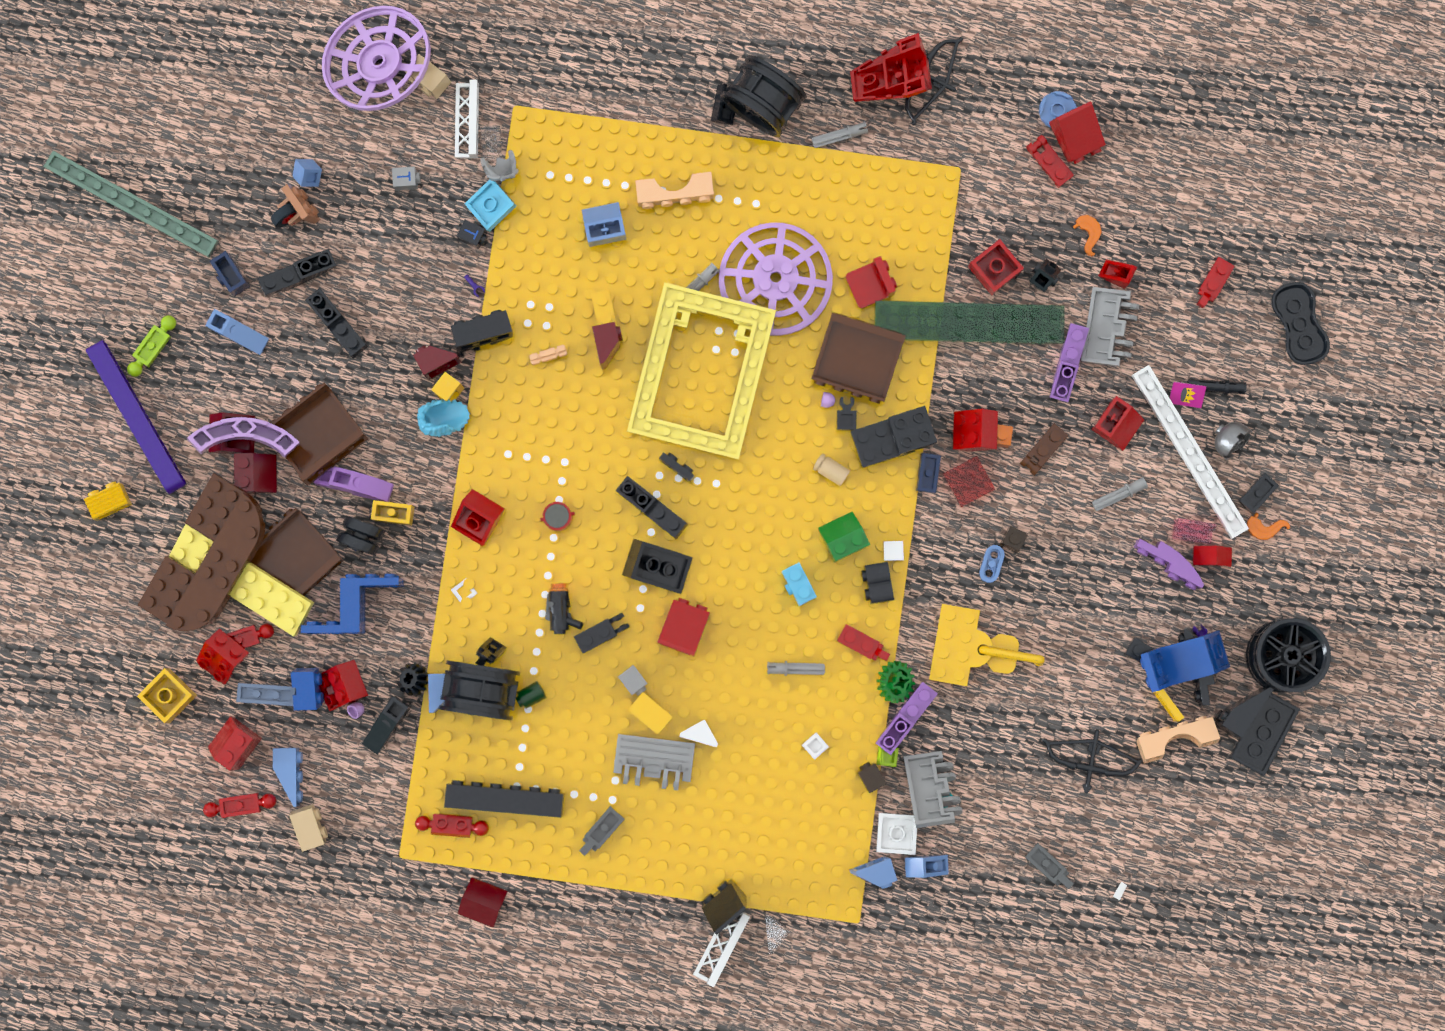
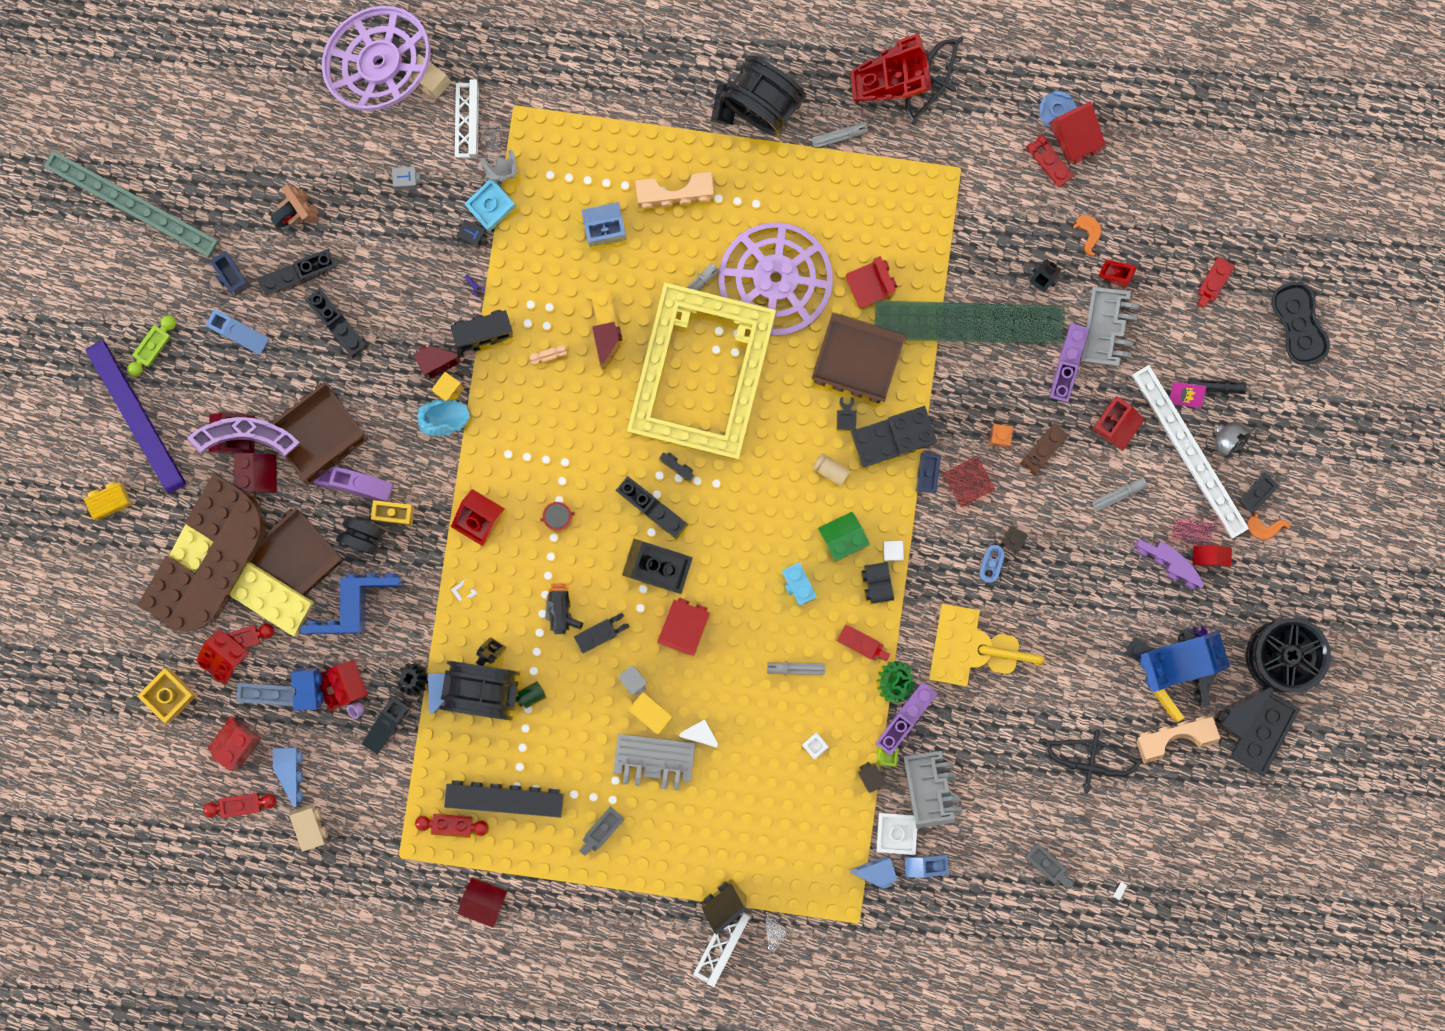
(307, 172): medium blue panel -> none
(827, 400): lavender hinge -> none
(975, 430): red brick -> none
(995, 267): red brick -> none

